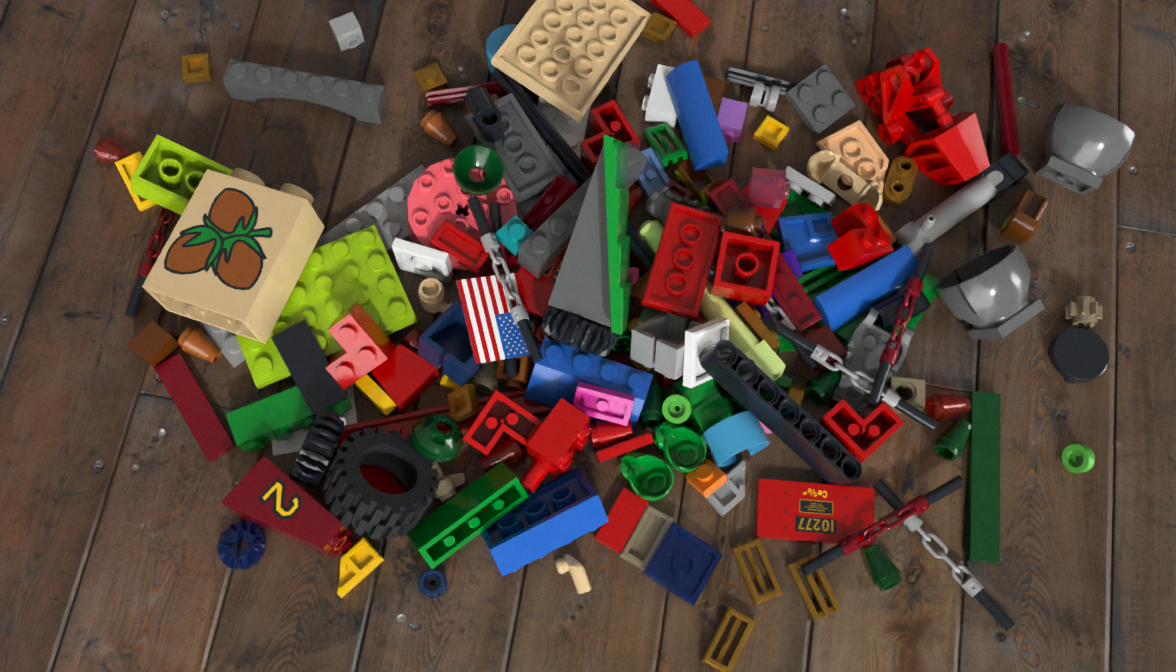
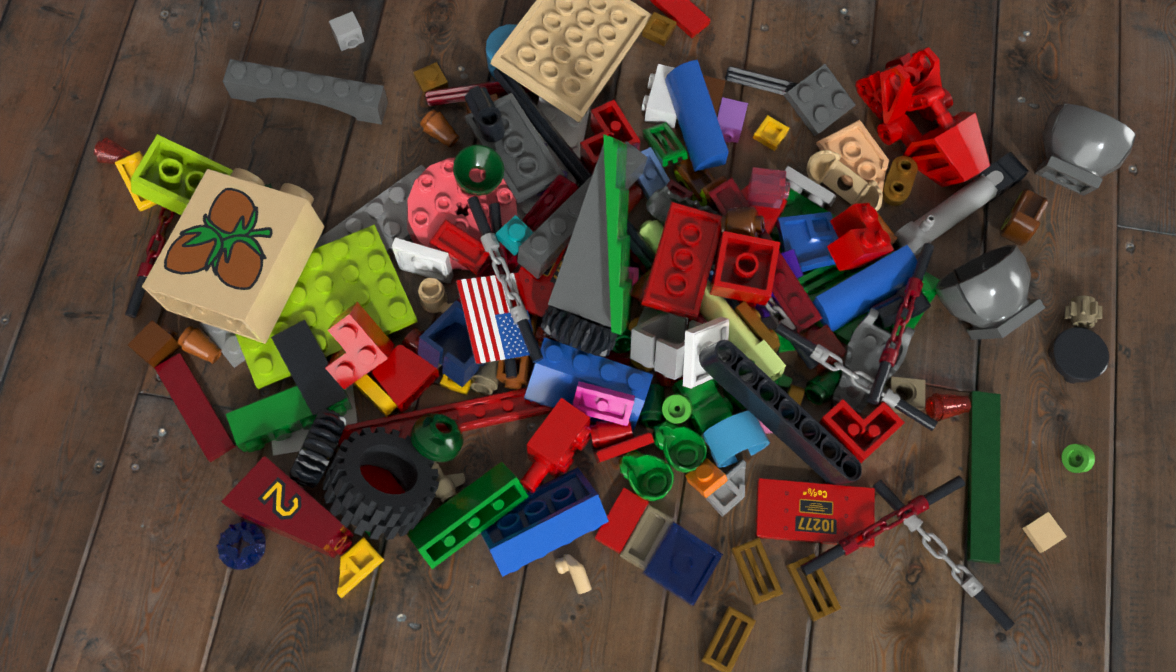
(196, 68): pearl gold plate -> none
(432, 575): dark blue plate -> none
(463, 403): pearl gold plate -> none
(499, 416): red brick -> none
(506, 450): clear red cone -> none
(770, 98): light grey wheel -> none
(882, 569): dark green cone -> none
(953, 440): dark green cone -> none
(1005, 99): dark red axle -> none
(1044, 532): none -> tan tile

